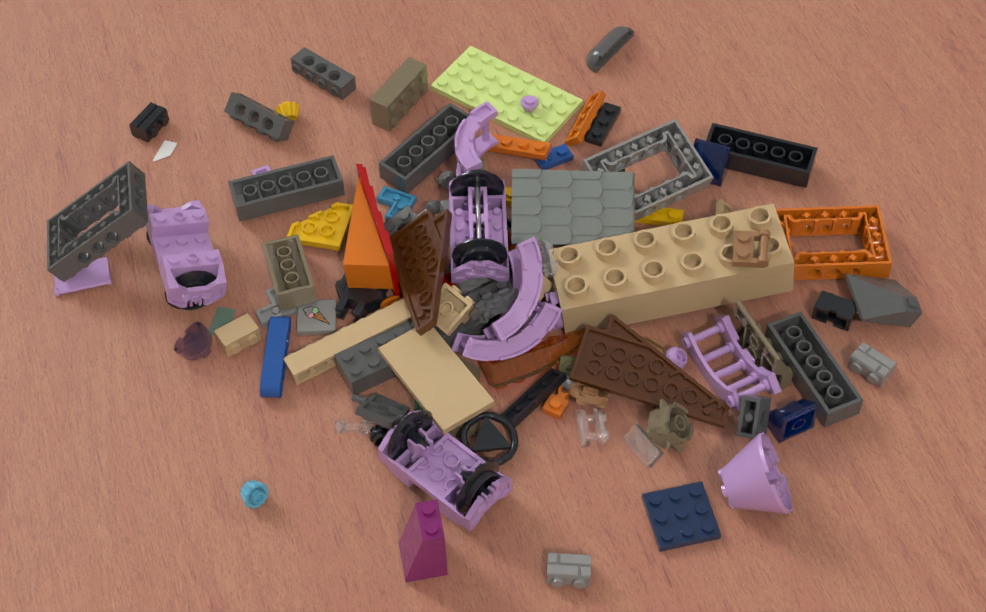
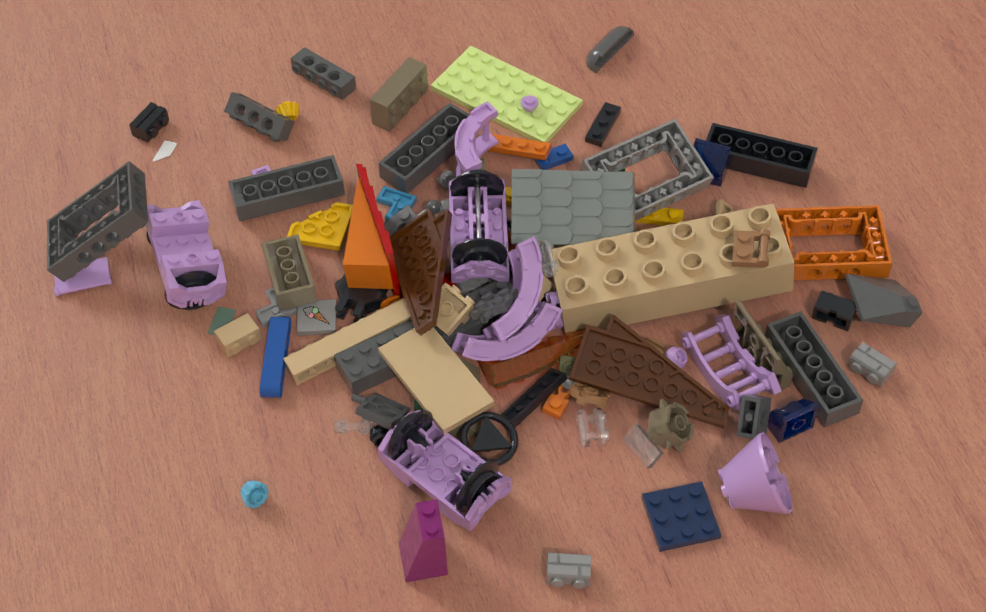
(195, 343): cylinder -> none
(585, 118): orange plate -> none

